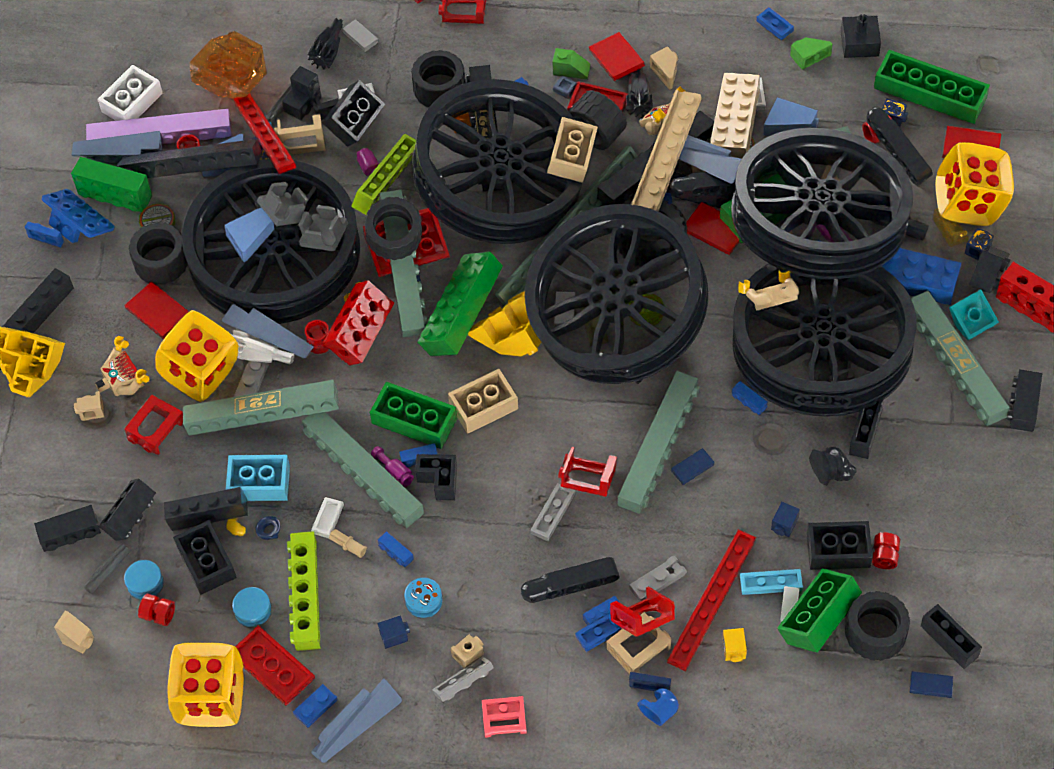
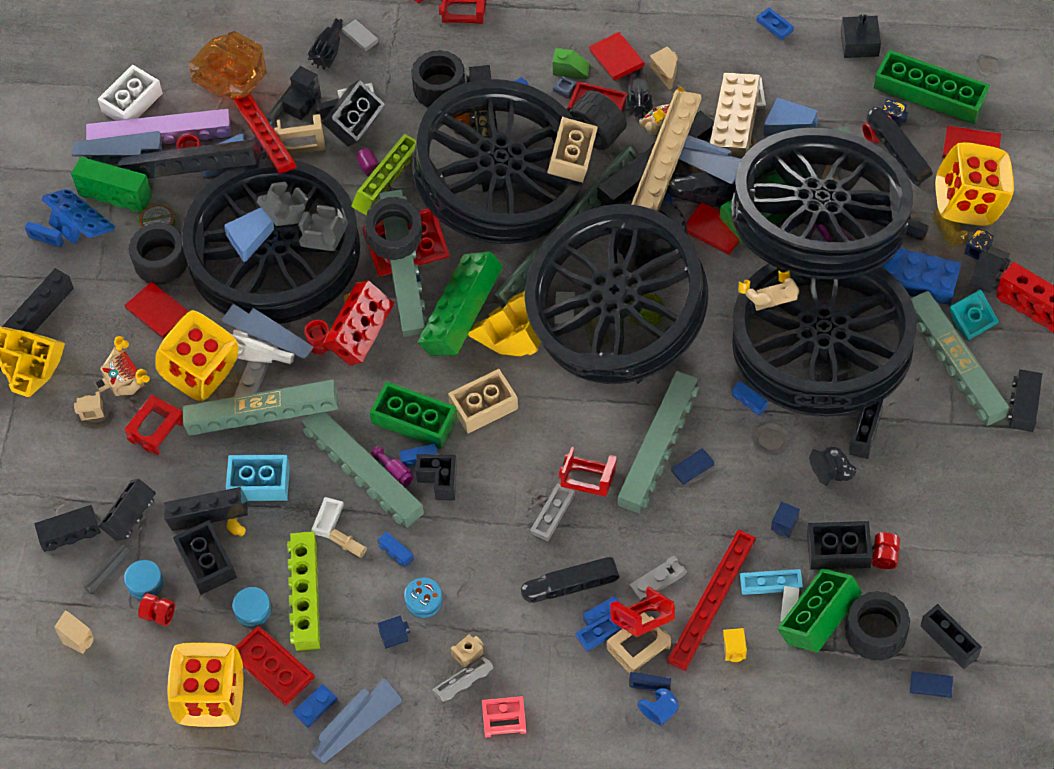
(263, 523): dark blue piece -> none
(810, 51): bright green slope -> none

